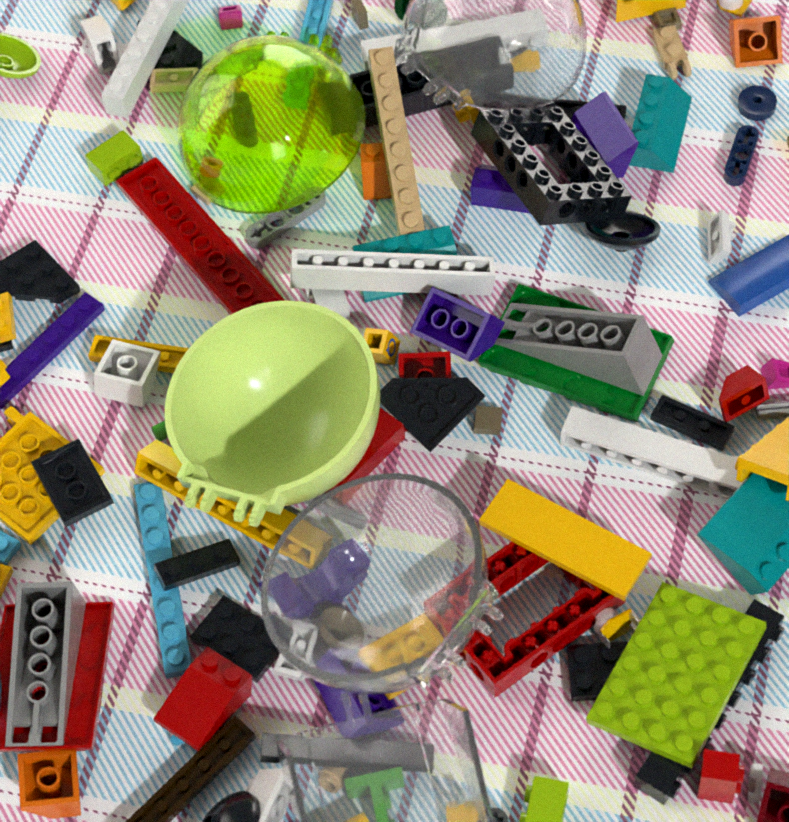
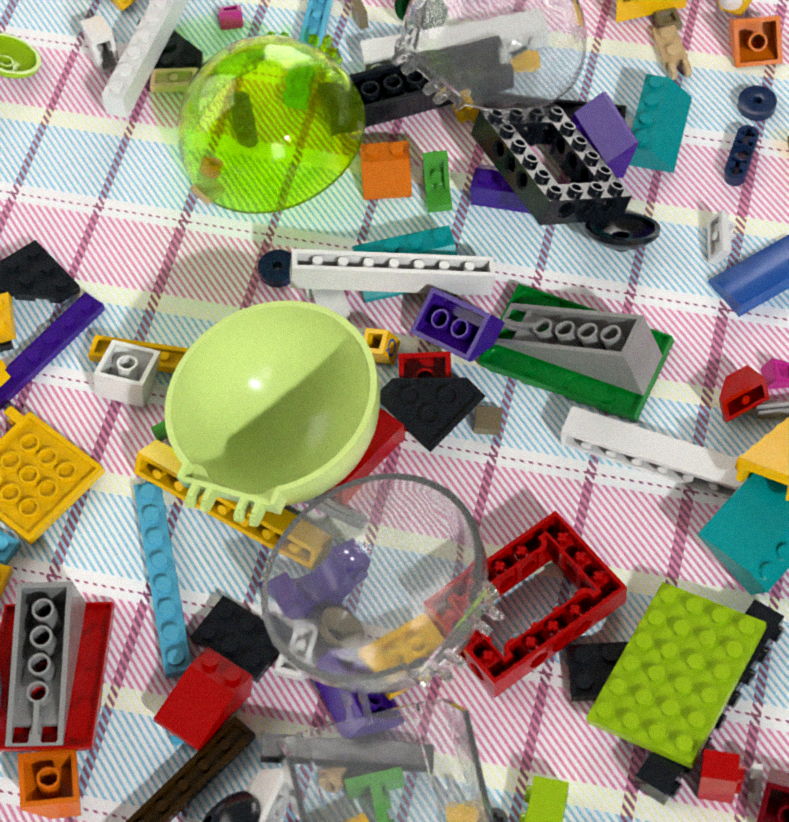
(72, 482): black plate -> none
(114, 158): lime brick -> none
(196, 238): red plate -> none
(196, 564): black plate -> none
(272, 260): none -> dark blue piece
(289, 221): light grey beam -> none
(395, 141): tan brick -> none
(437, 181): none -> bright green bracket
(565, 539): yellow tile -> none
(612, 625): piece -> none
(692, 422): black plate -> none

